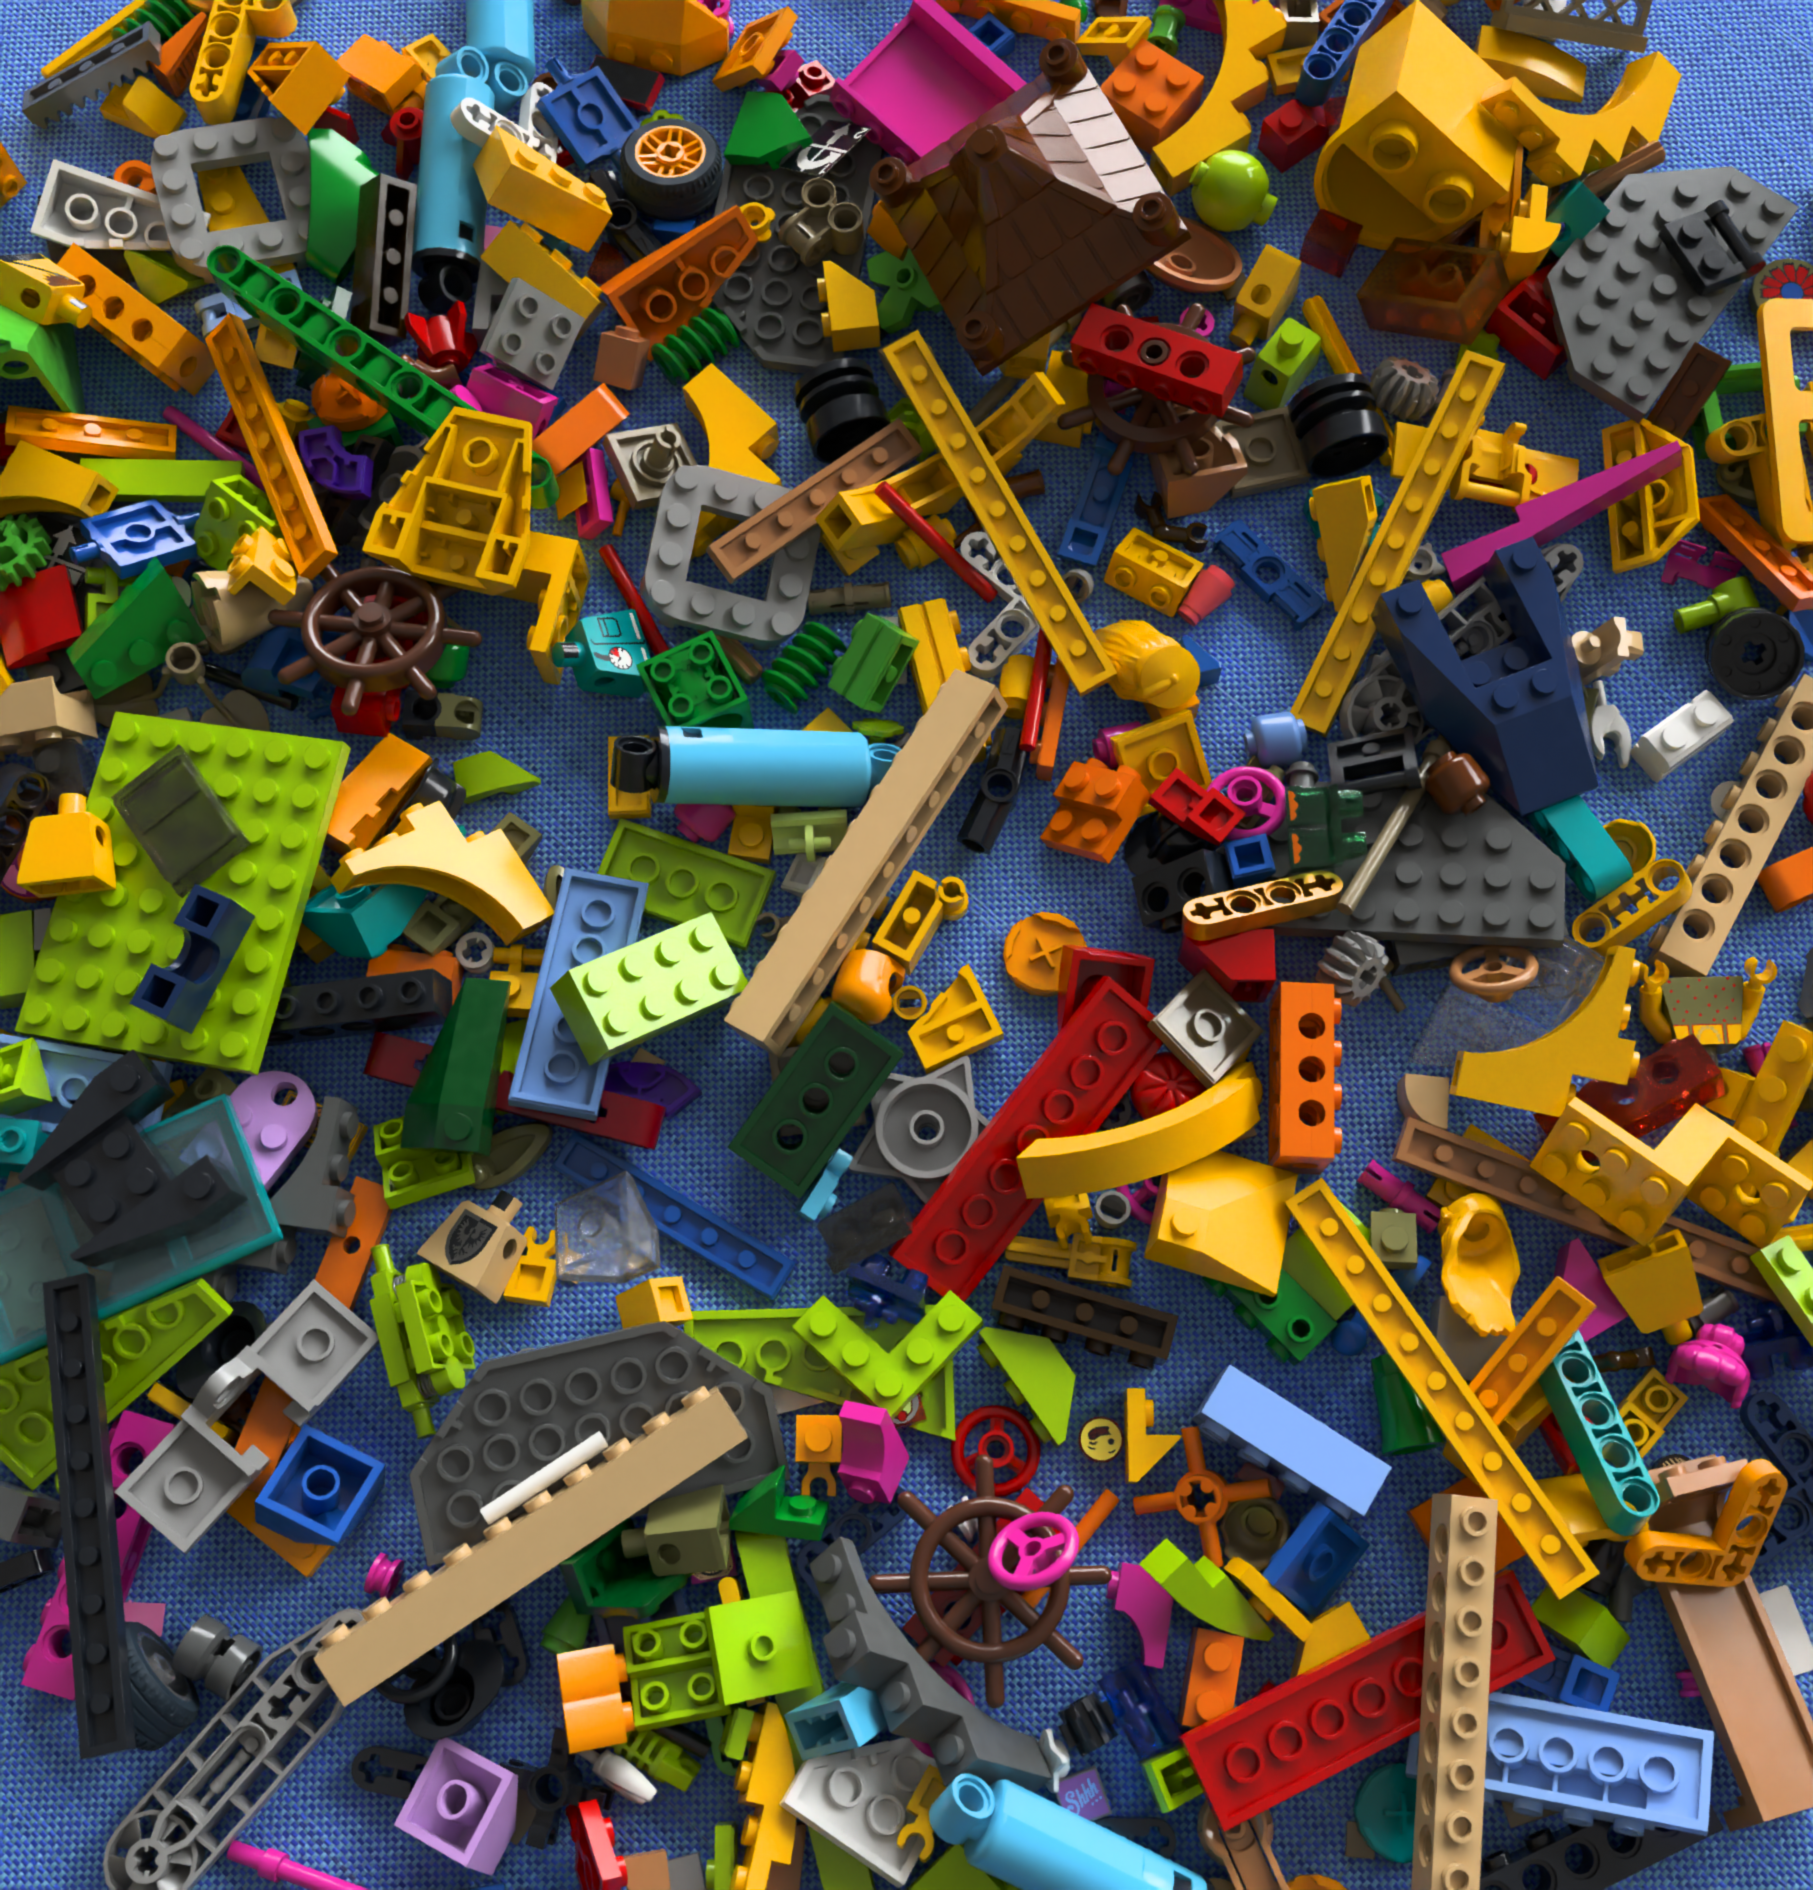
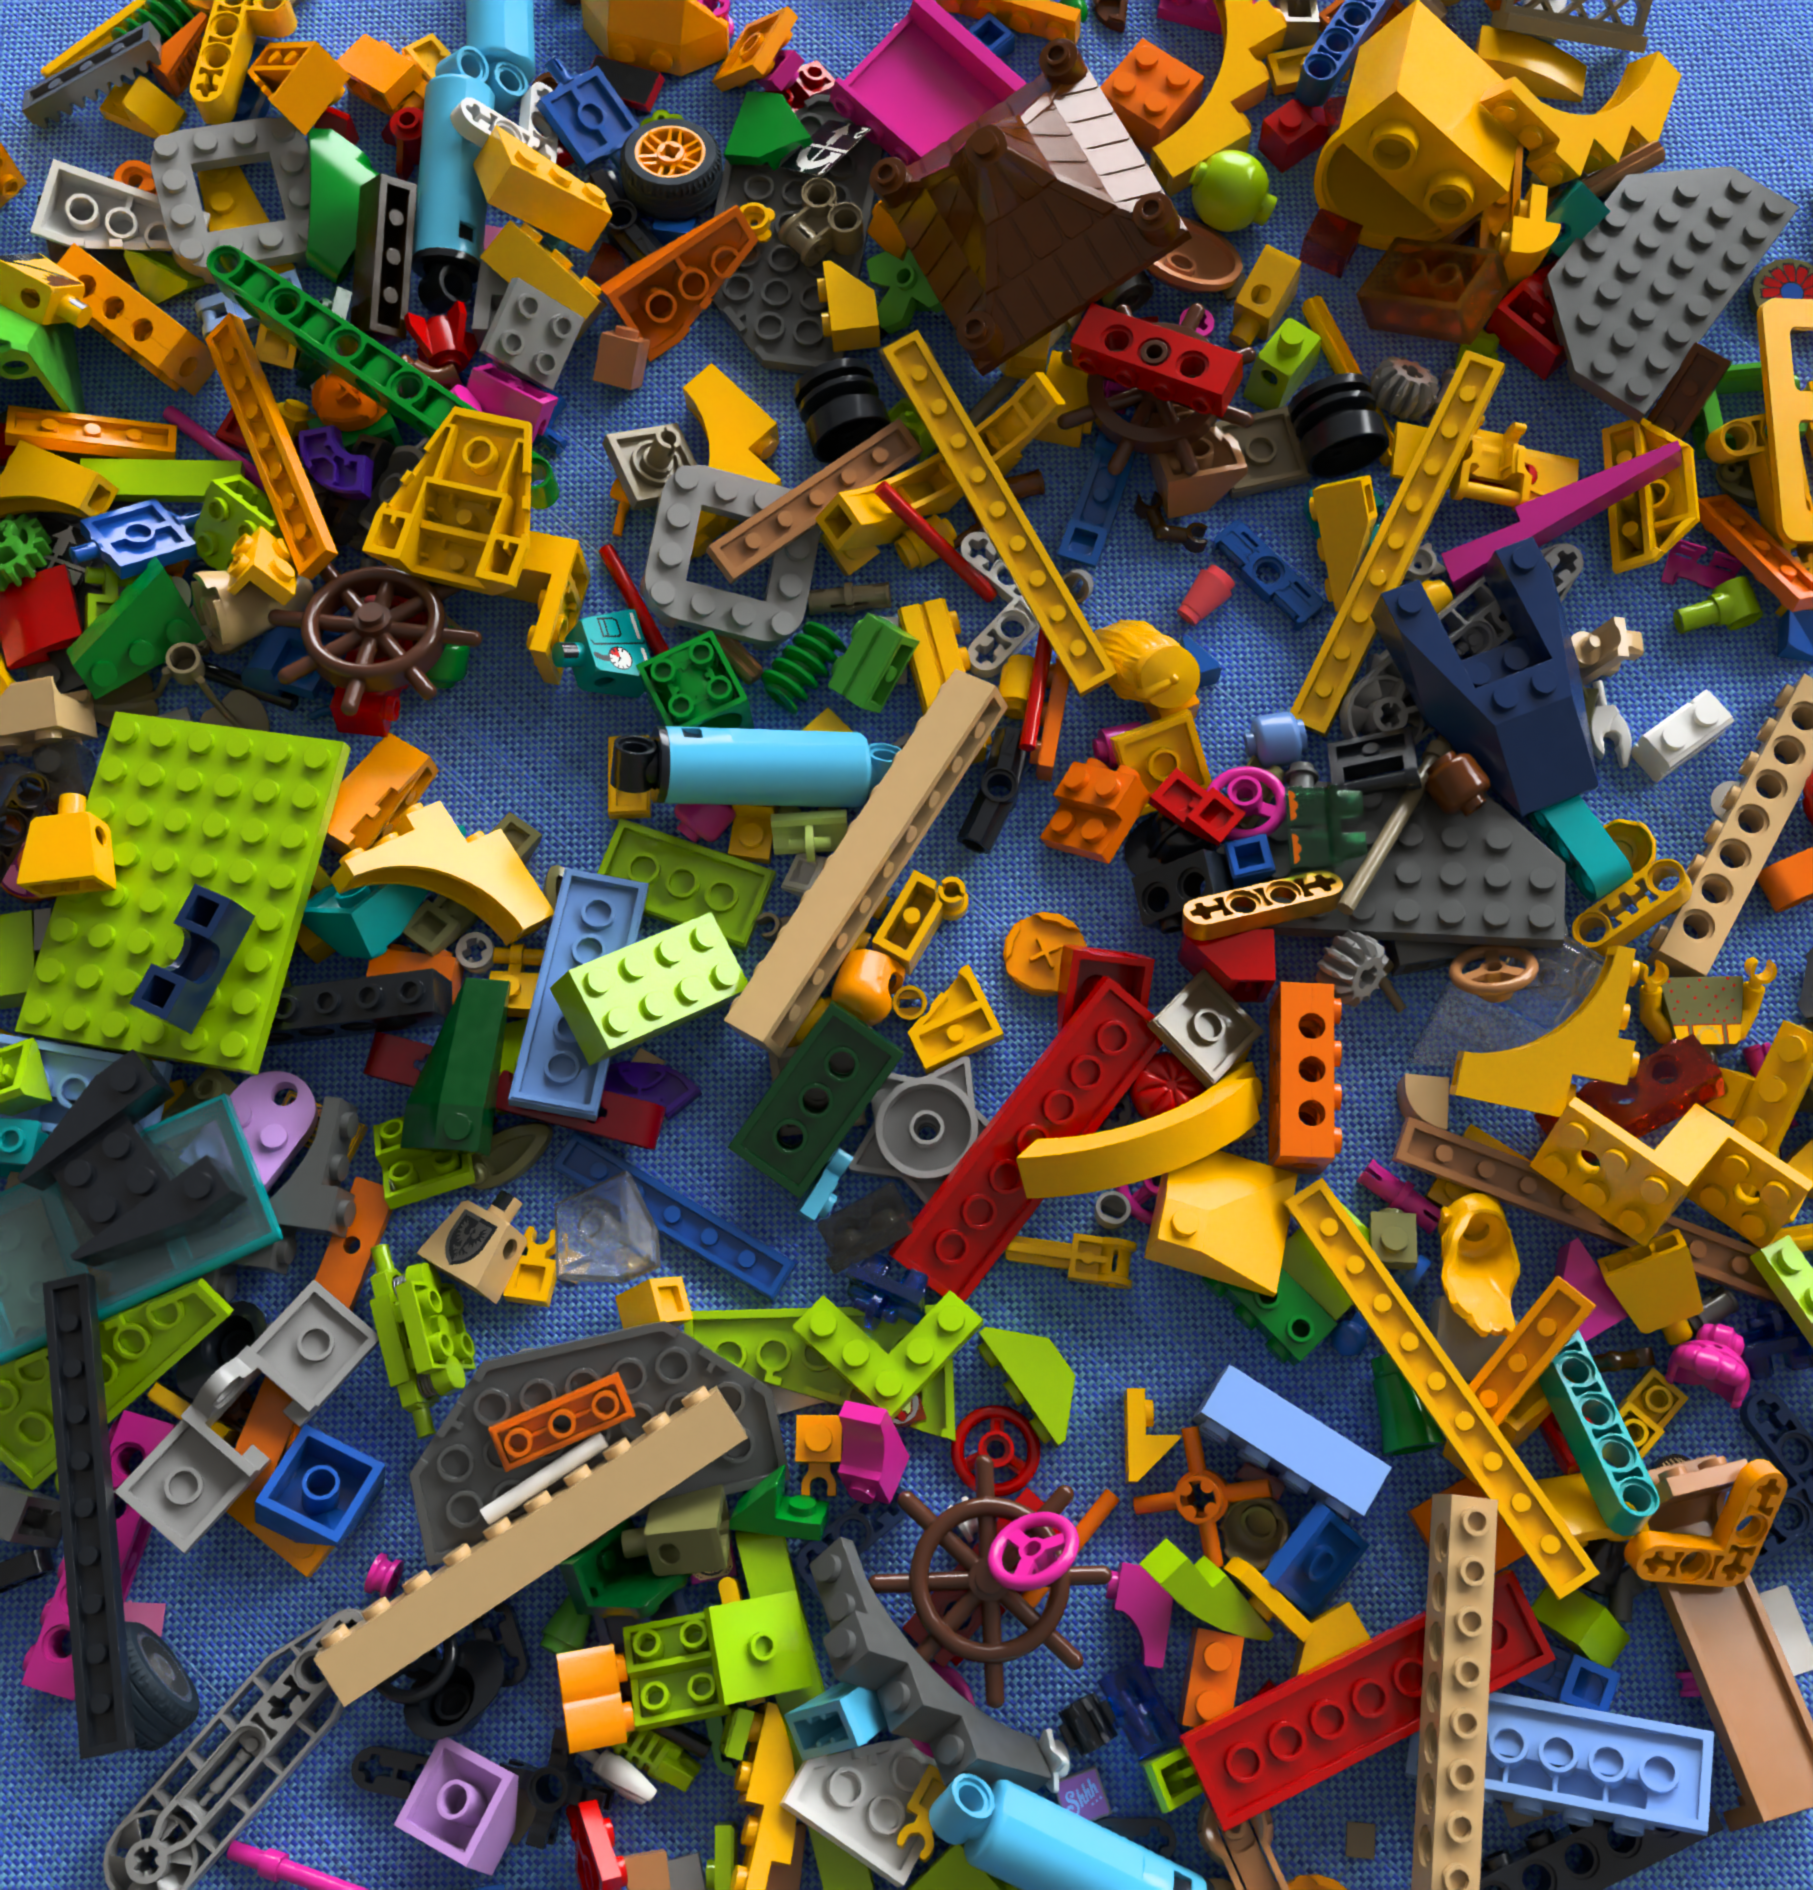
(180, 821): clear smoke piece -> none
(217, 1657): dark grey wheel -> none
(434, 788): black piece -> none
(442, 716): leg -> none
(491, 774): lime slope -> none
(535, 1435): none -> orange tile
(572, 490): yellow sticker -> none
(580, 428): orange beam -> none
(598, 511): dark pink plate -> none
(694, 344): green piece -> none
(877, 729): lime plant -> none
(1069, 1216): yellow plate -> none
(1083, 1316): dark brown brick -> none
(1100, 1439): light yellow tile -> none
(1114, 37): yellow slope -> none
(1152, 571): yellow bracket -> none
(1167, 24): bright green bush -> none
(1387, 1812): teal tile -> none
(1702, 255): black plate -> none
(1778, 657): black wheel -> none

